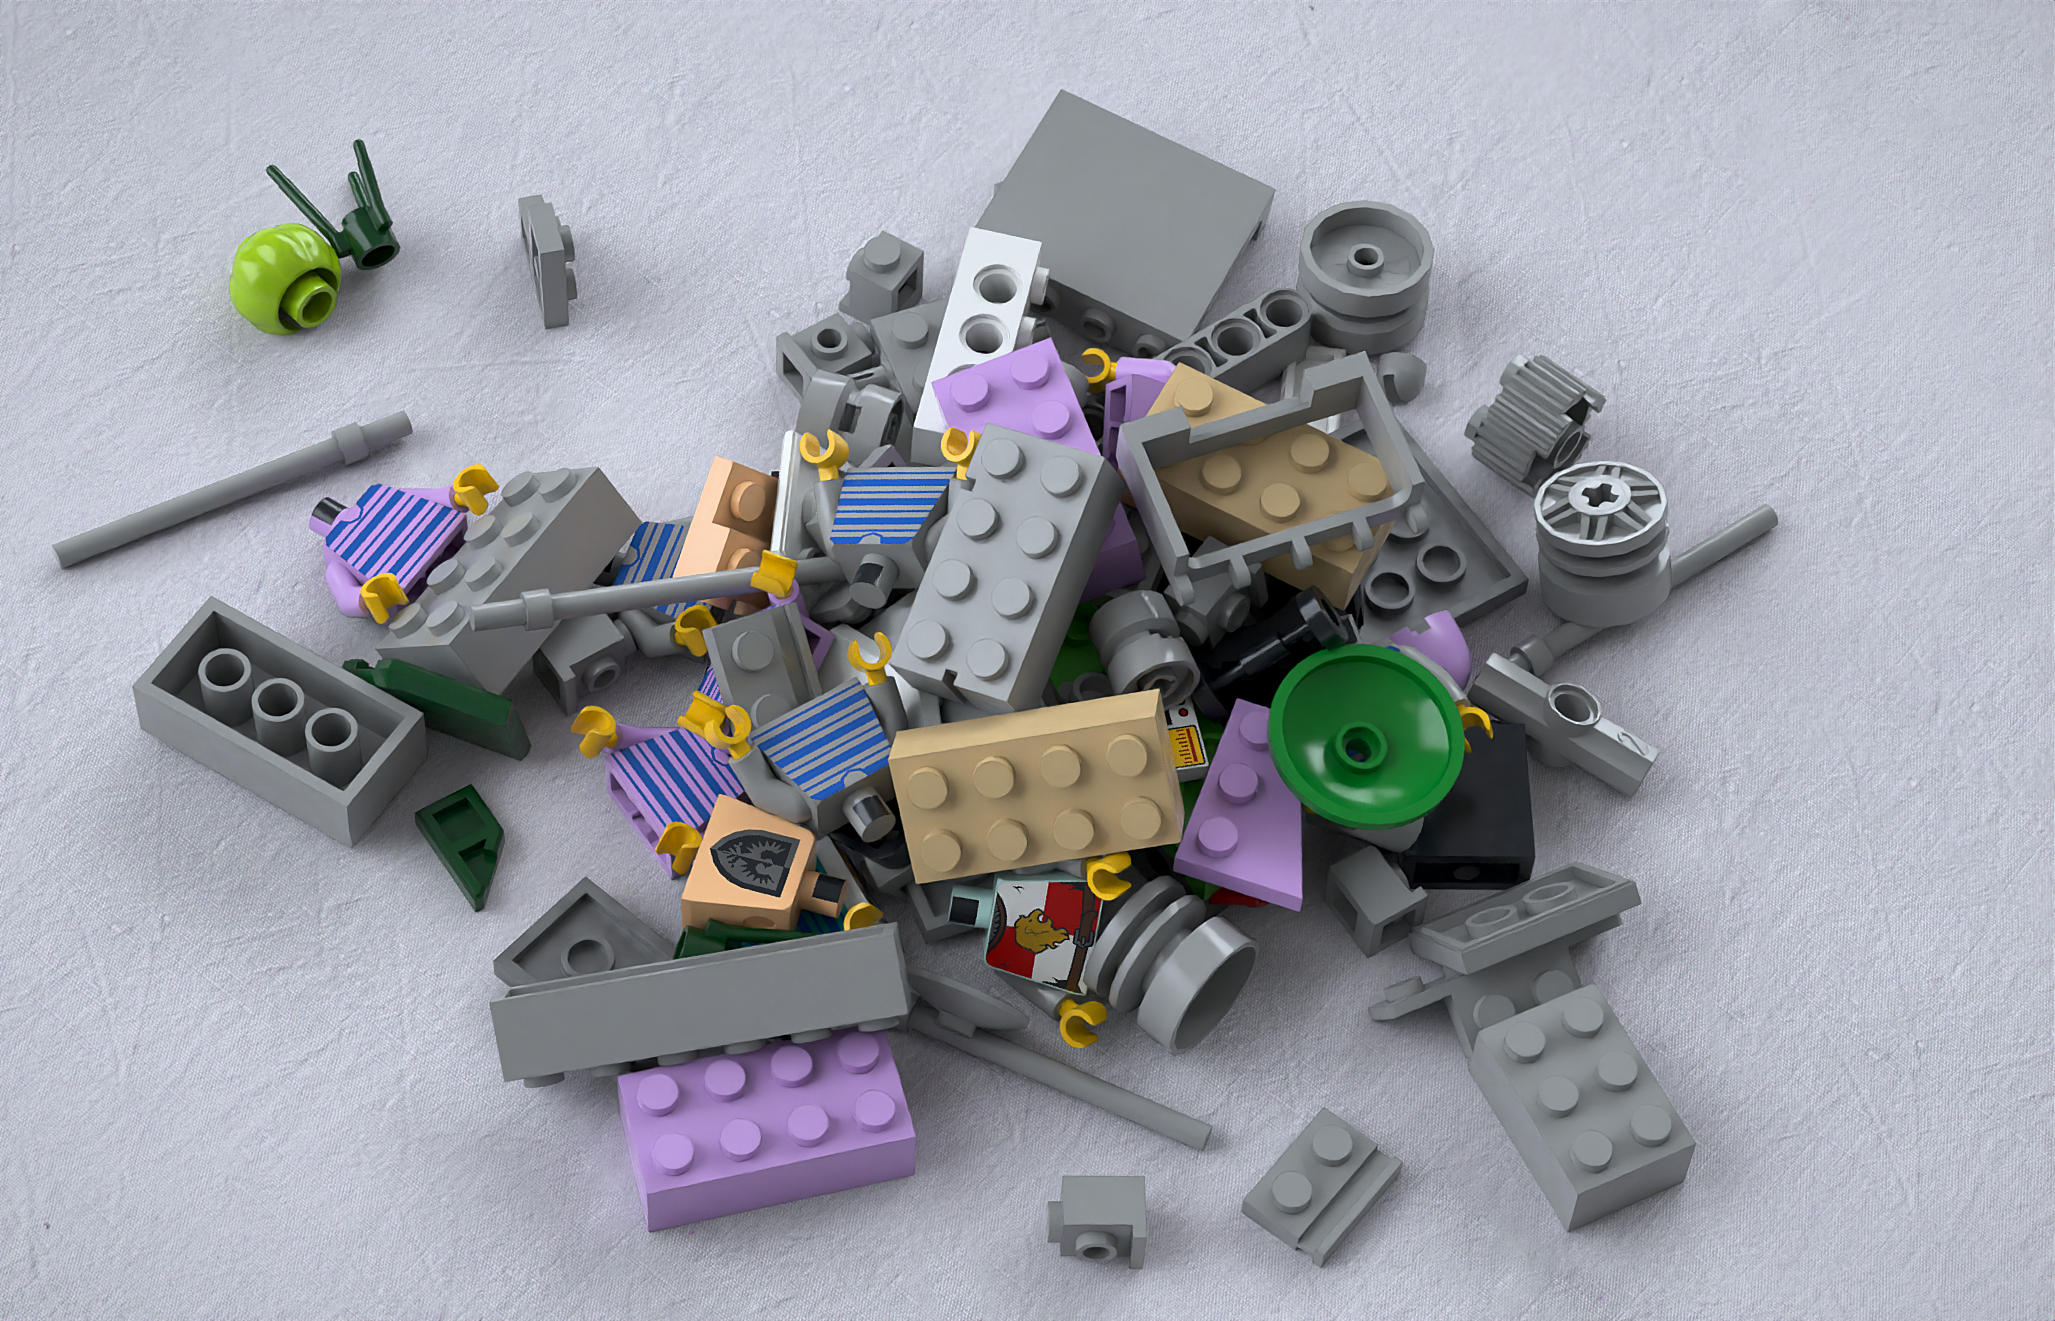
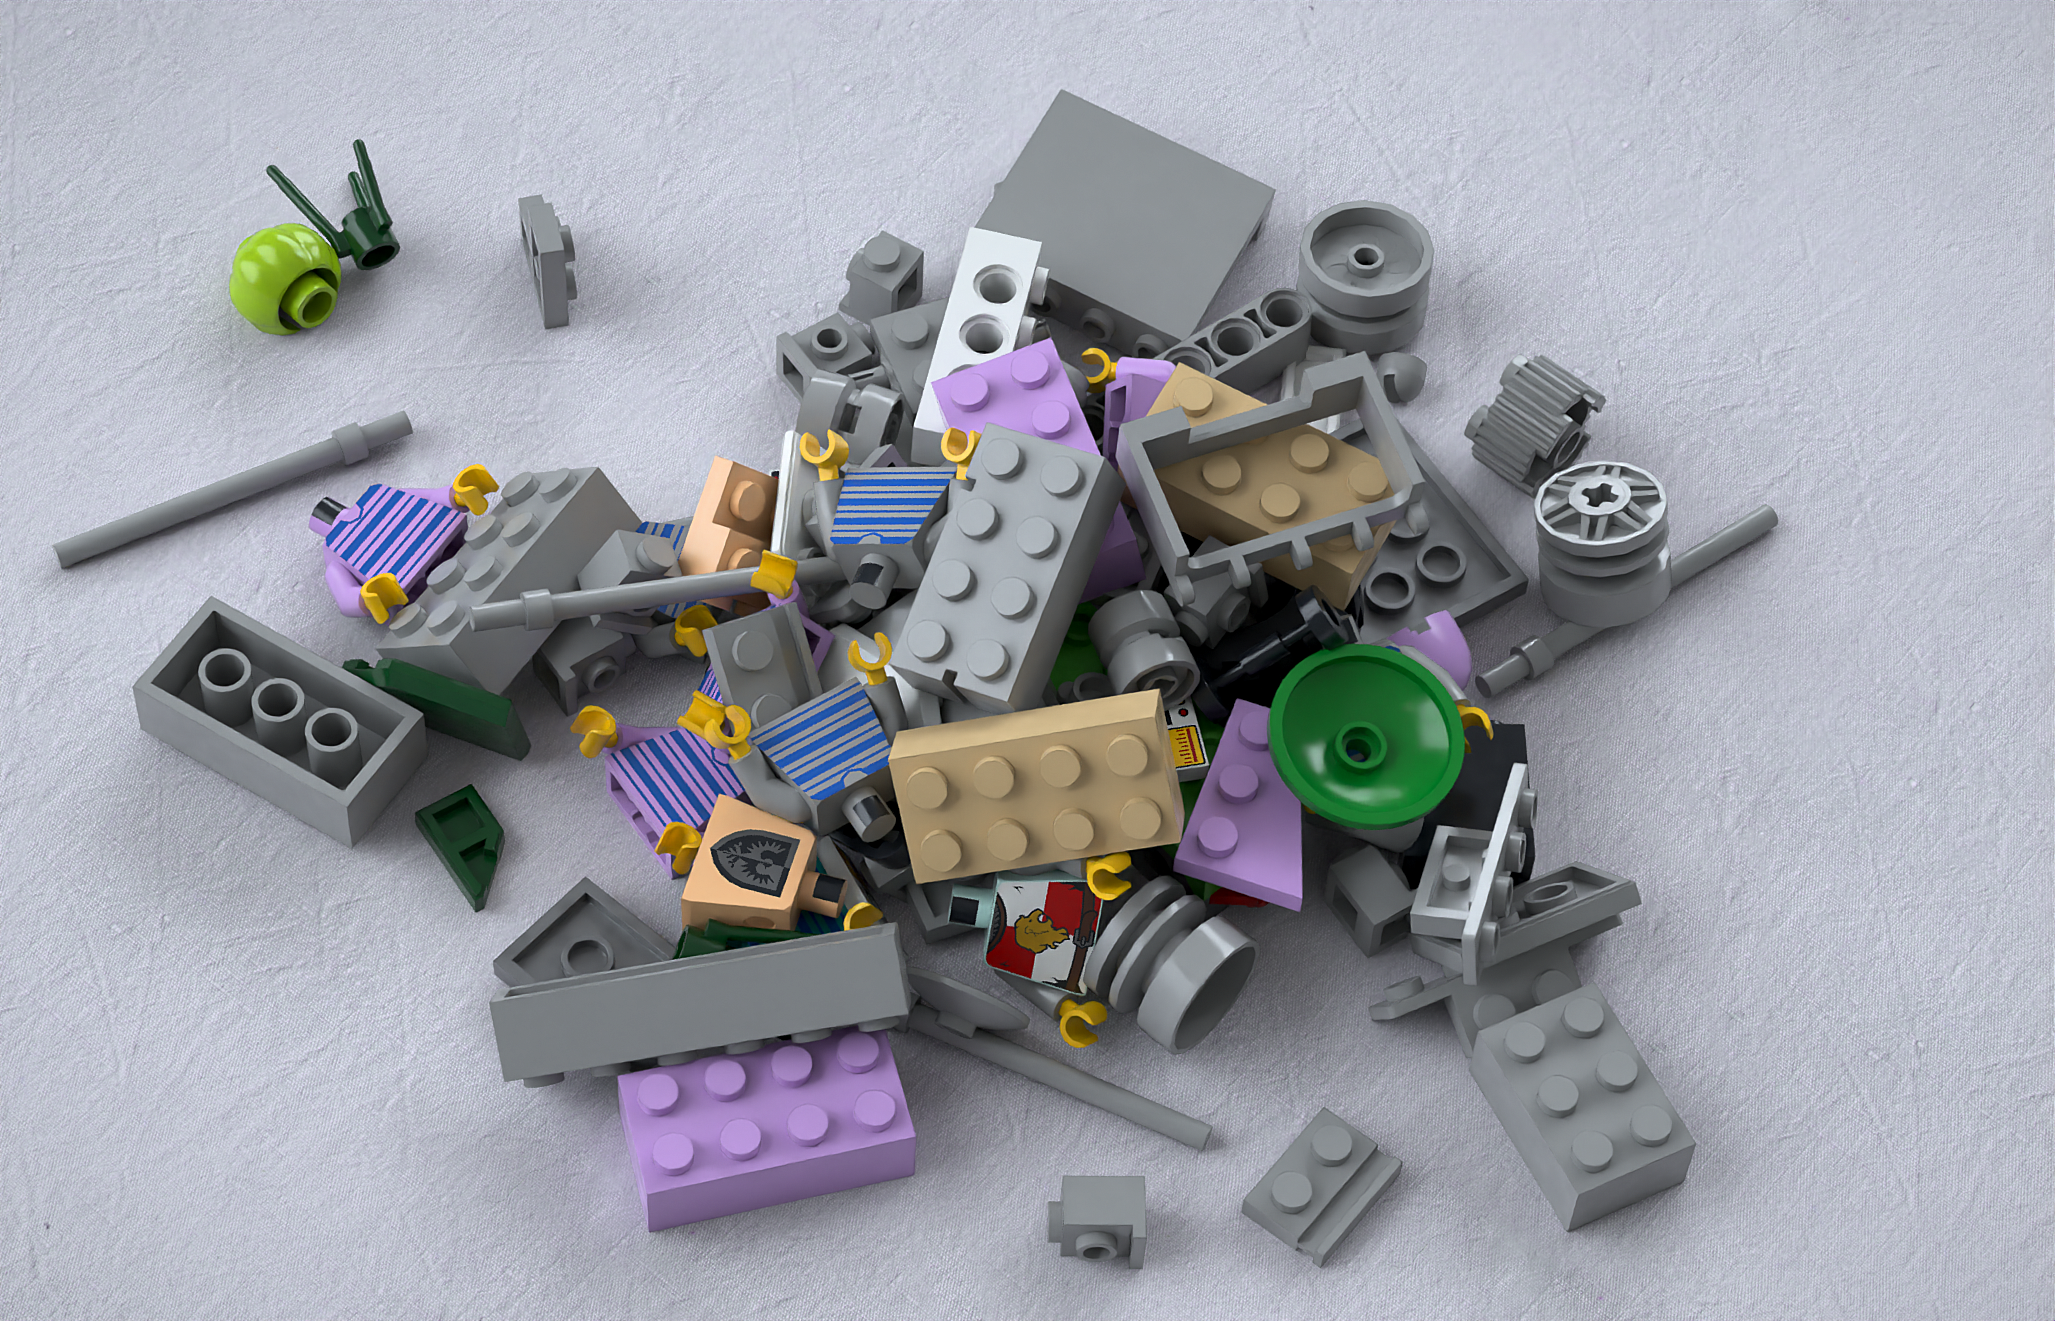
(626, 560): none -> light grey brick
(1470, 879): none -> light grey bracket
(1563, 725): light grey piece -> none

